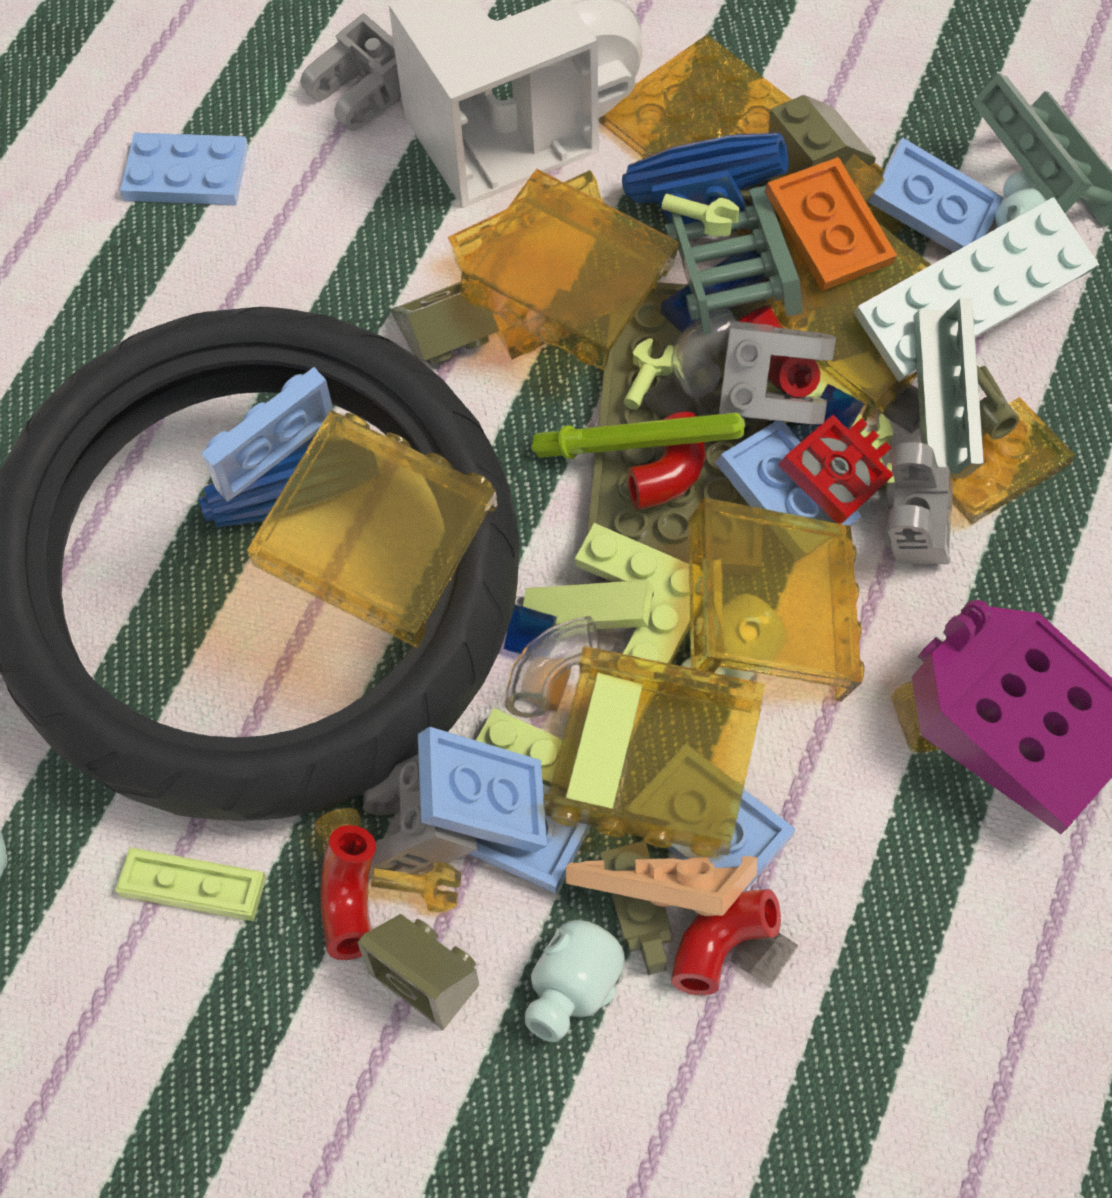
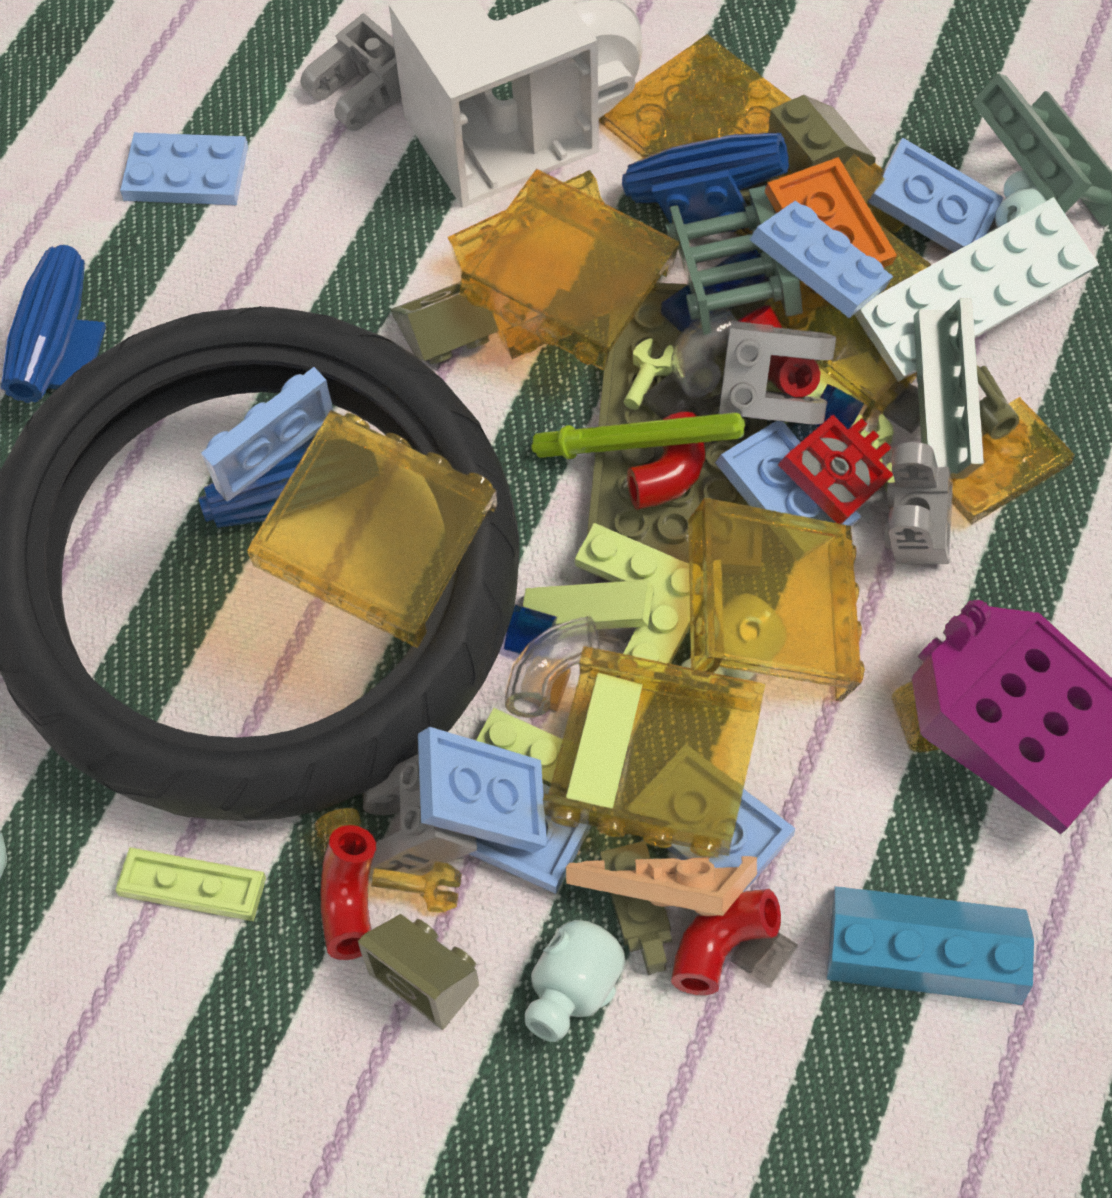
(45, 335): none -> blue plate
(716, 217): yellowish green bar -> none
(821, 258): none -> light blue plate
(931, 945): none -> dark azure slope

